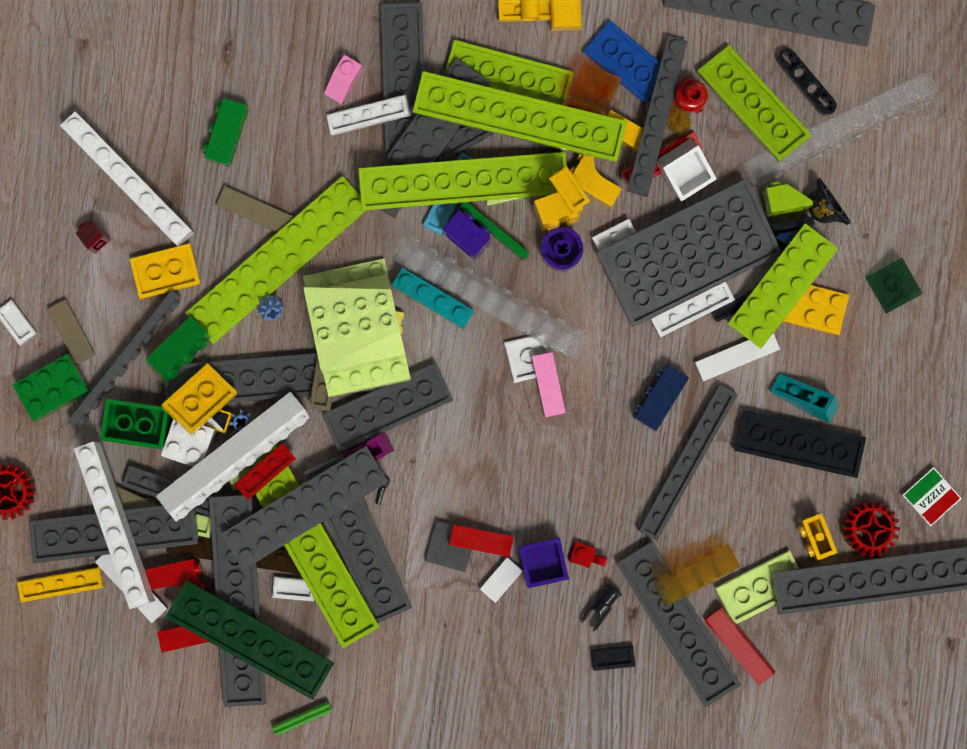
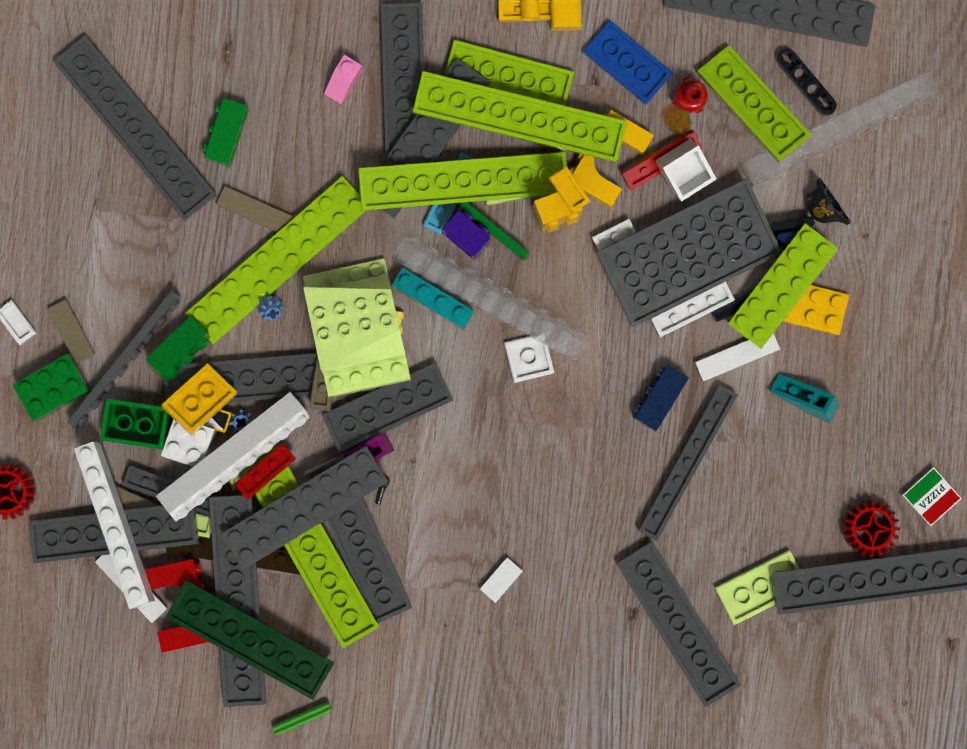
(60, 584): yellow tile -> none
(92, 236): dark red slope -> none
(127, 179): white brick -> none
(134, 128): none -> dark grey plate
(165, 271): yellow plate -> none
(291, 589): white tile -> none
(368, 115): white tile -> none
(444, 554): dark grey tile -> none
(463, 140): dark grey tile -> none
(480, 540): red tile -> none
(543, 562): dark purple piece -> none
(548, 384): bright pink tile -> none
(560, 237): dark purple brick -> none
(584, 555): red plate -> none
(592, 89): clear orange piece -> none
(603, 604): black piece -> none
(613, 658): black tile -> none
(657, 116): dark grey plate -> none
(697, 574): clear yellow brick -> none
(740, 646): red tile -> none
(783, 199): lime slope -> none
(799, 444): black plate -> none
(817, 536): yellow brick -> none
(894, 285): clear green slope -> none

